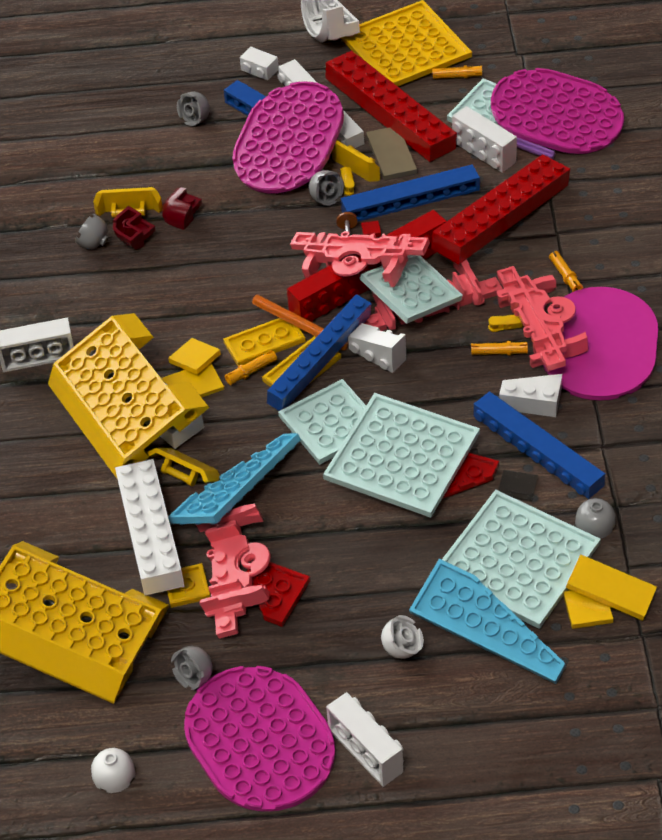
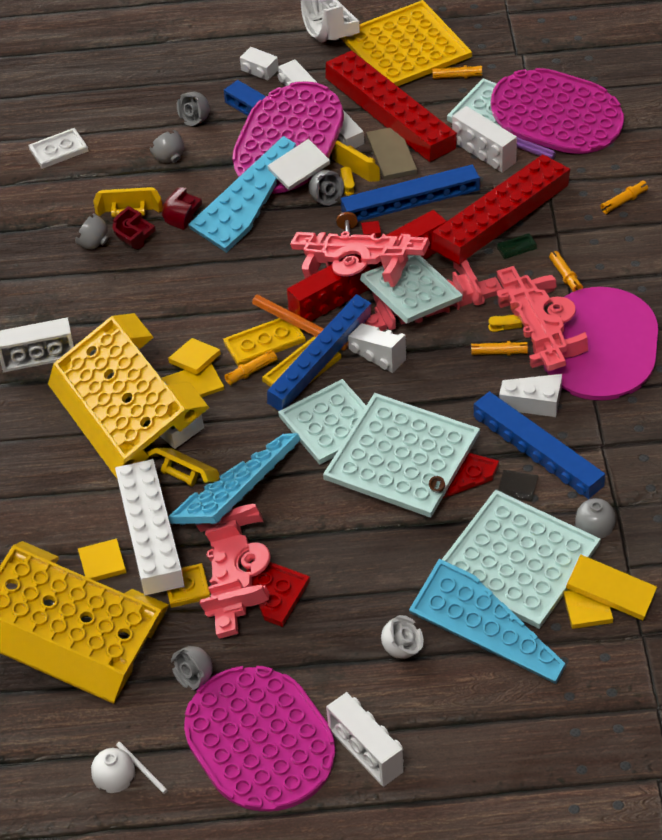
(58, 148): none -> white tile
(102, 560): none -> yellow tile
(143, 768): none -> white axle
(168, 147): none -> light grey cylinder
(237, 207): none -> medium azure wing
(298, 164): none -> white tile
(433, 484): none -> reddish brown hinge
(516, 246): none -> clear green tile
(629, 194): none -> light orange pin

